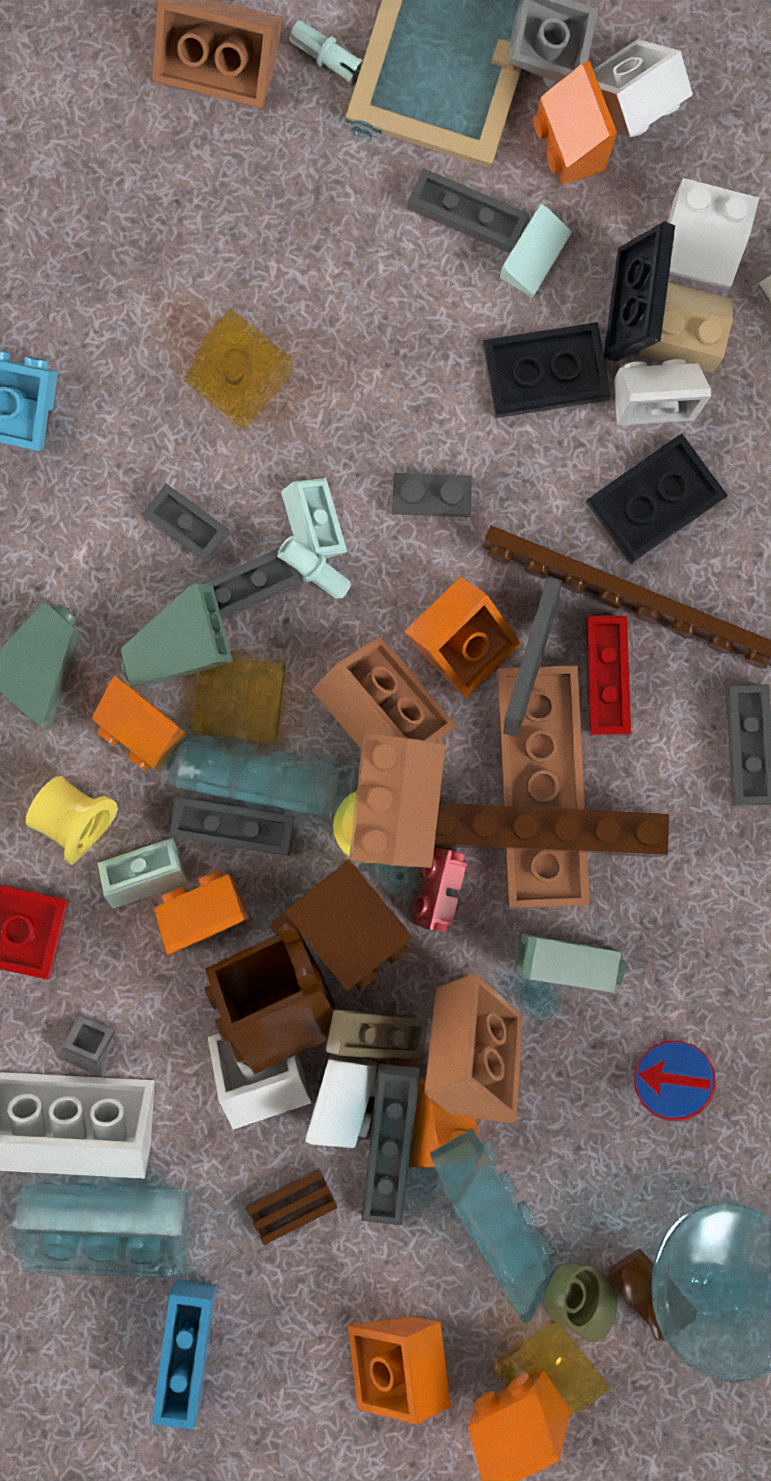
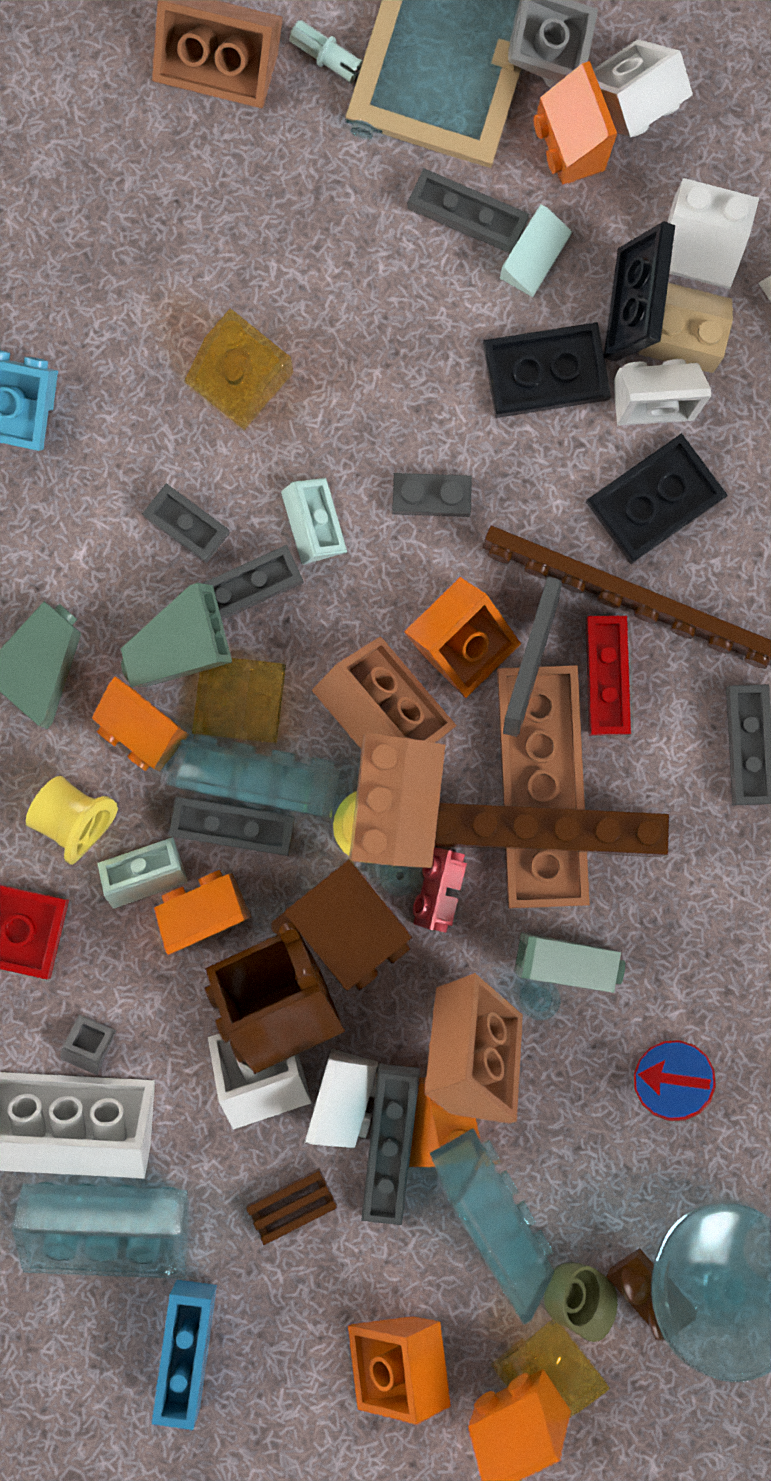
(313, 568): light aqua axle -> none
(376, 1035): dark tan plate -> none

